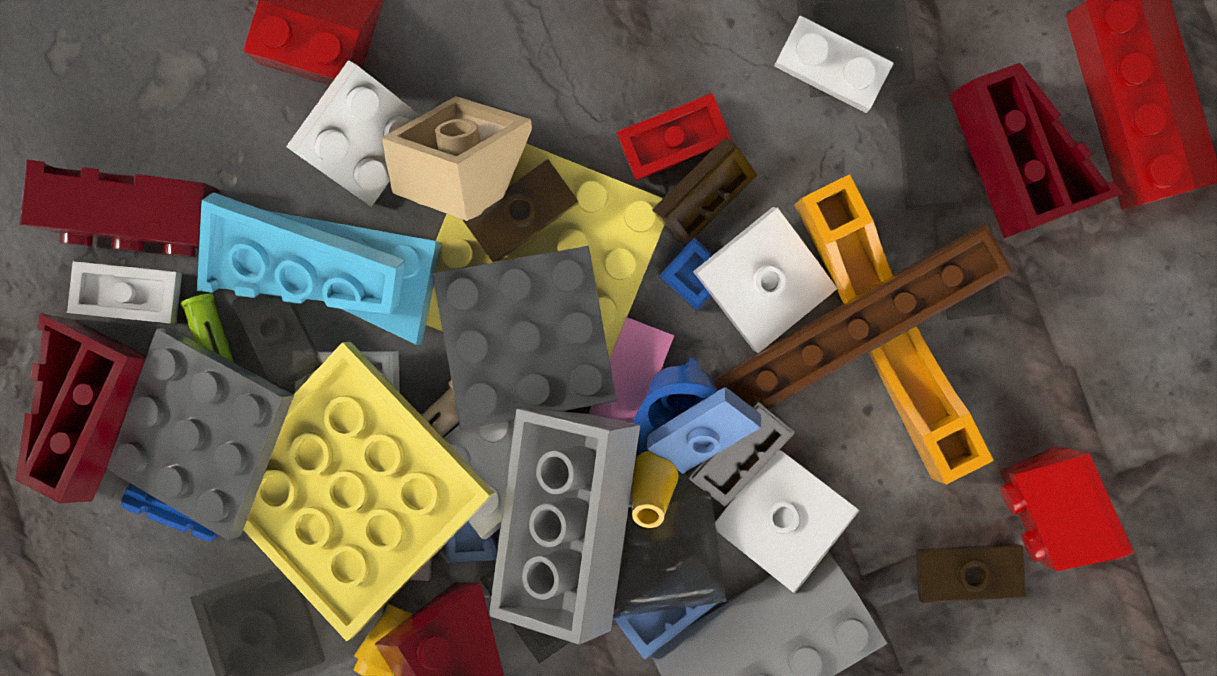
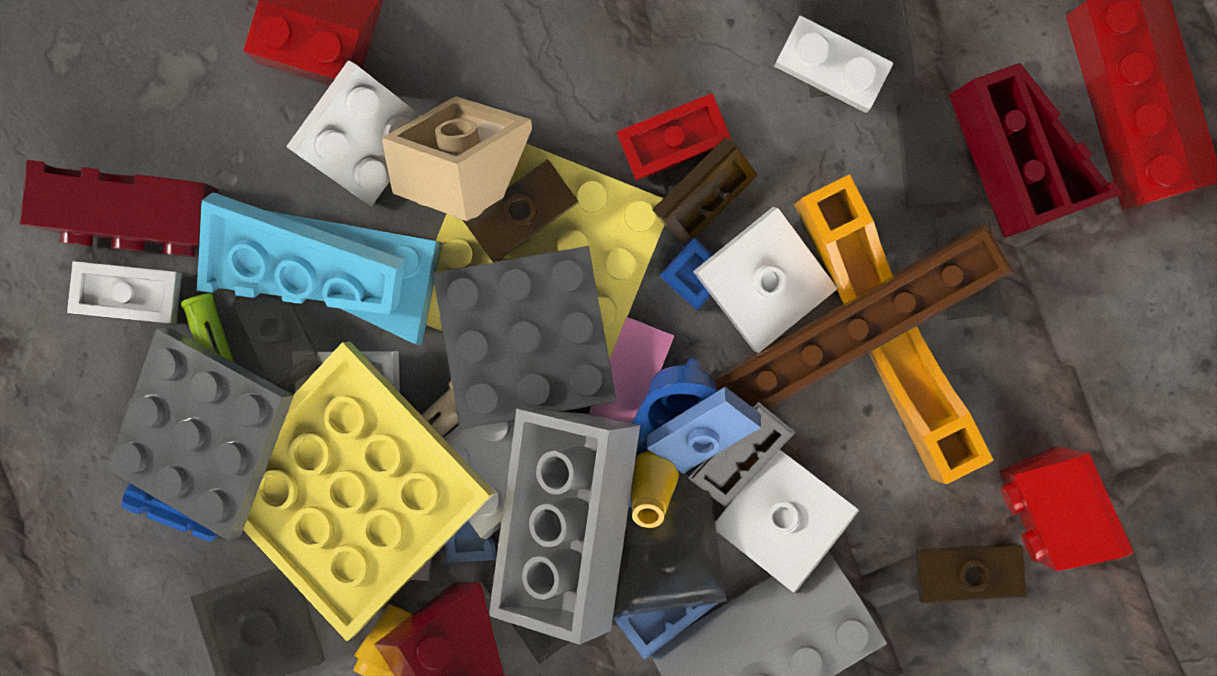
(76, 409): dark red wedge -> none

